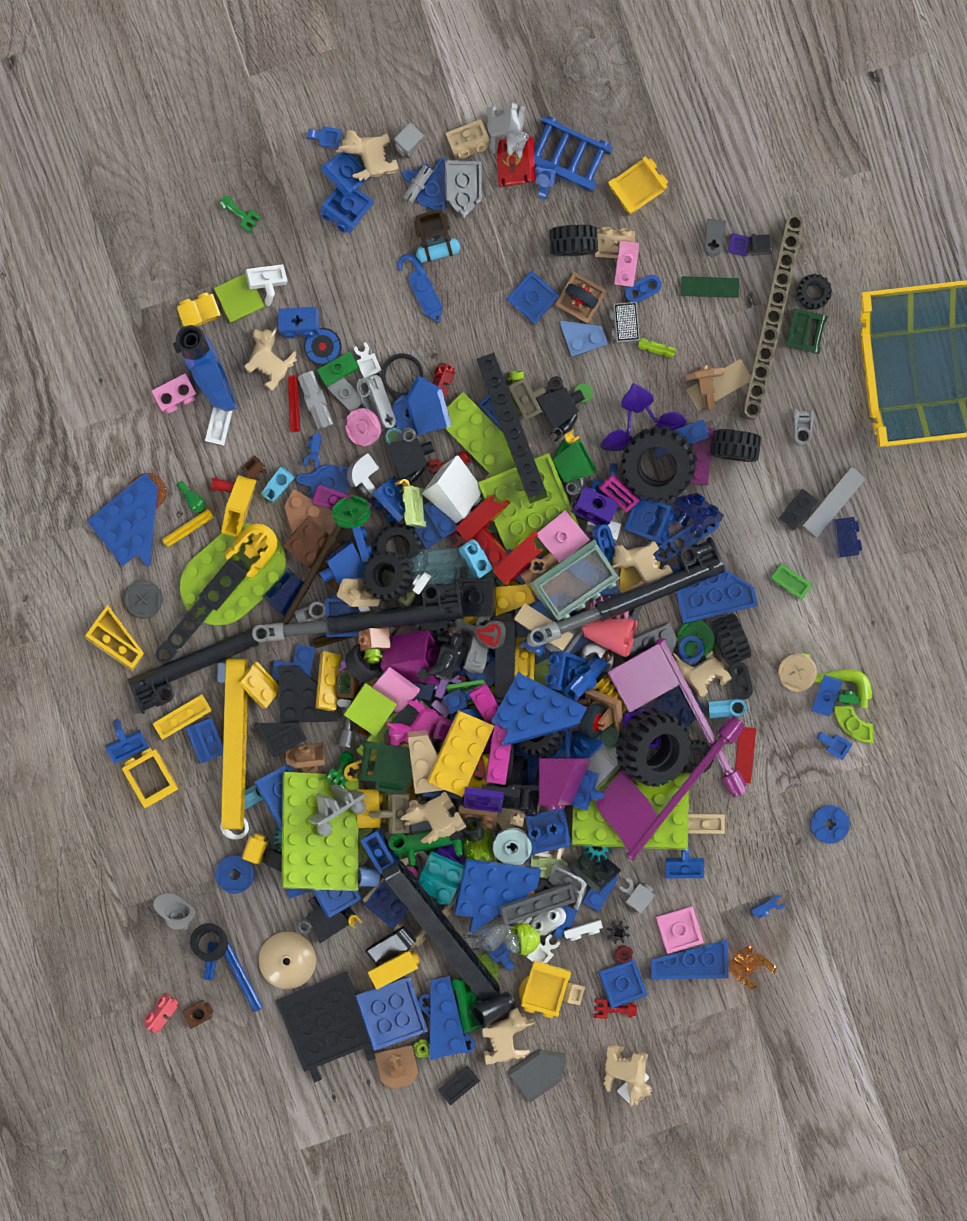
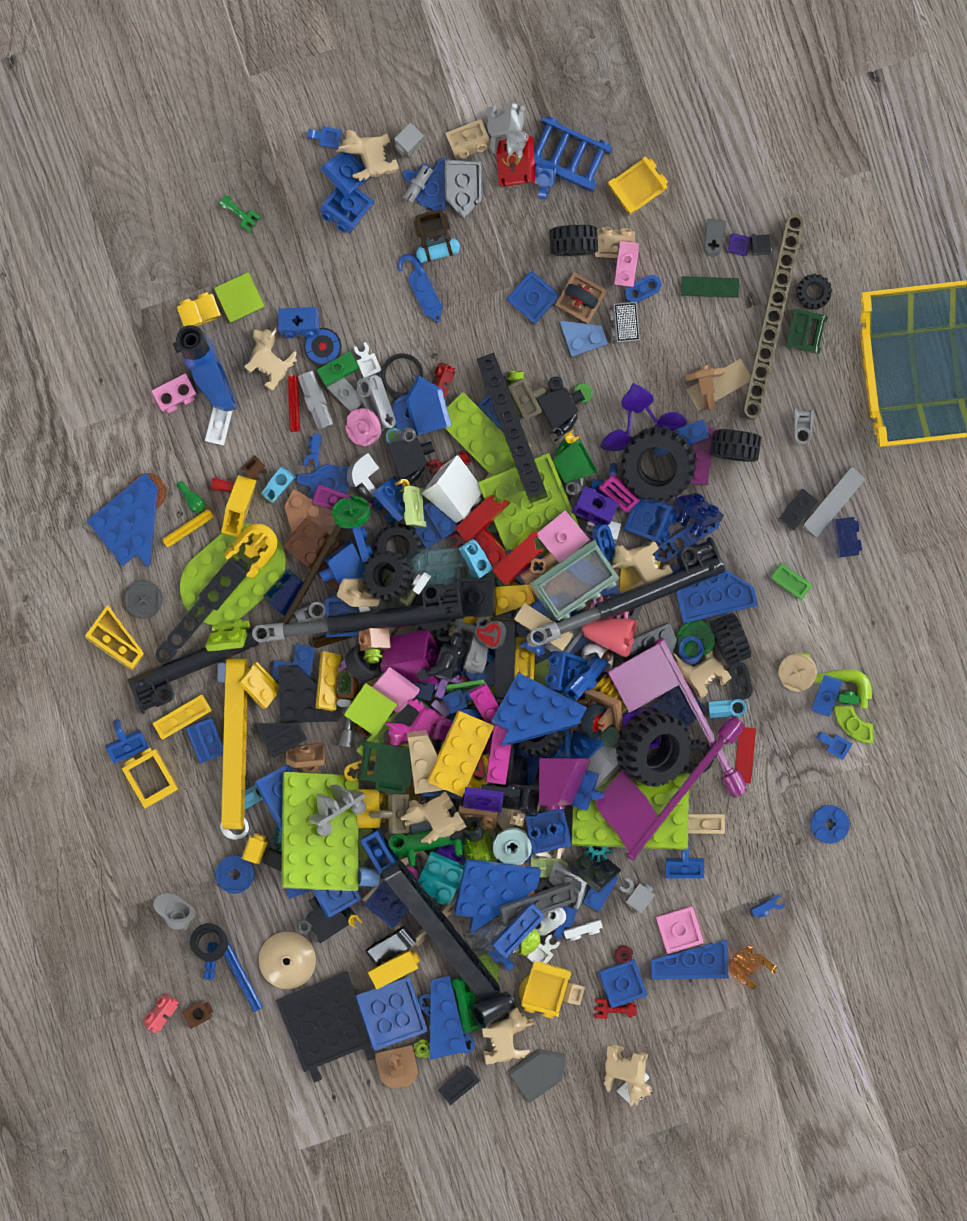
(224, 639): none -> lime plate
(266, 278): white plate -> none
(345, 759): green hinge -> none
(517, 930): none -> blue plate
(613, 931): black gear -> none
(656, 348): lime axle -> none

